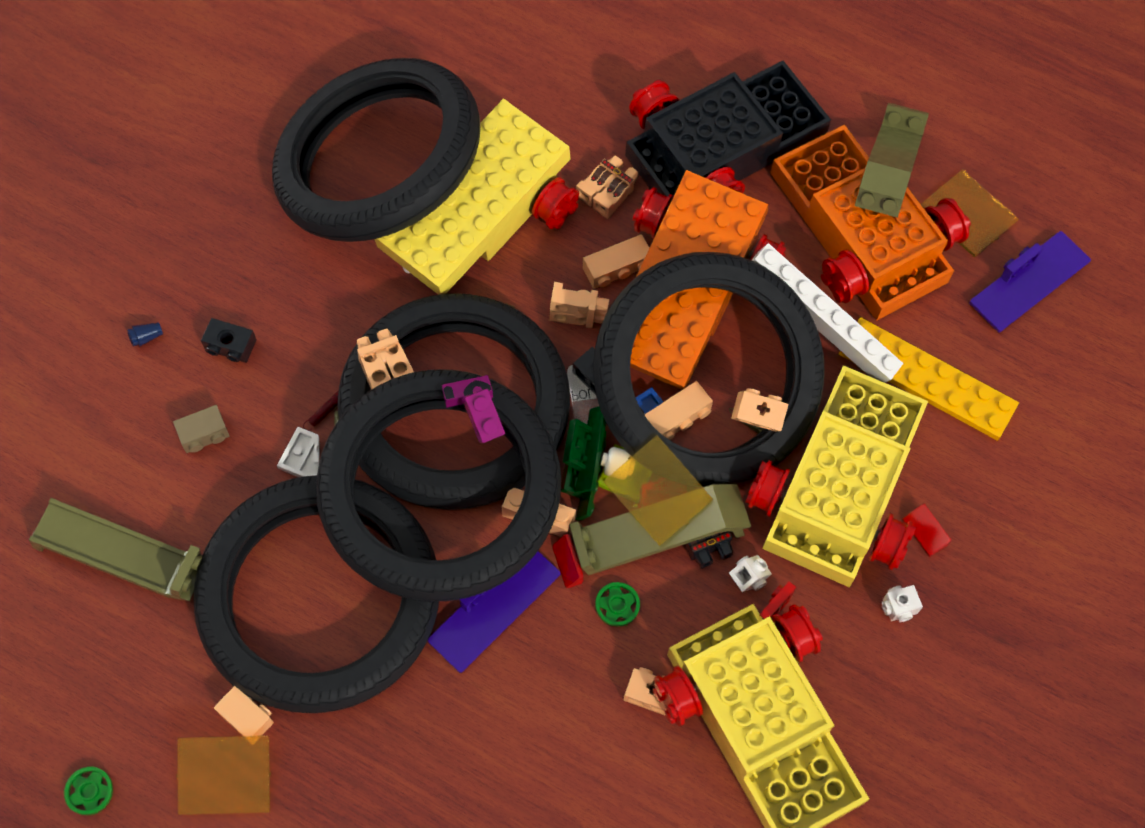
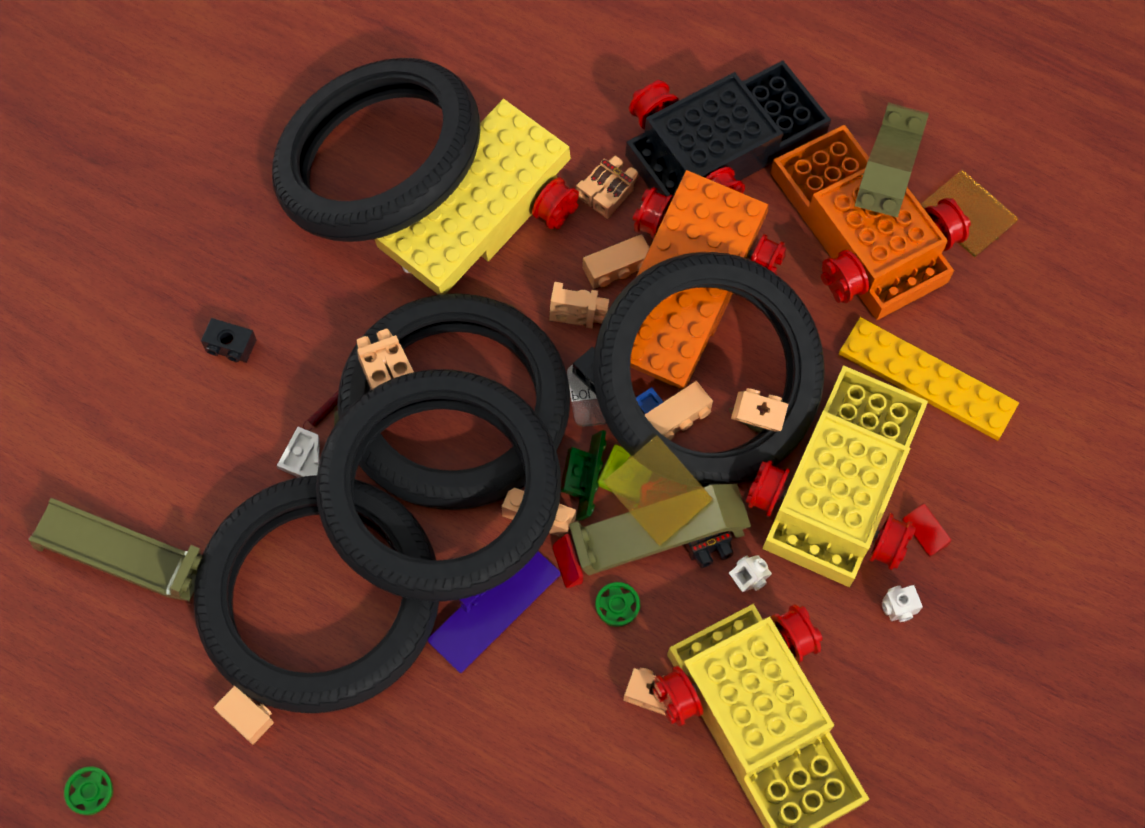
(144, 333): dark blue cone -> none
(201, 429): dark tan brick -> none
(223, 775): clear yellow piece -> none
(456, 391): magenta slope -> none
(483, 415): magenta brick -> none
(584, 448): dark green bracket -> none
(613, 460): white head -> none
(779, 600): red wing -> none
(833, 320): white brick -> none
(1029, 280): dark purple bracket -> none

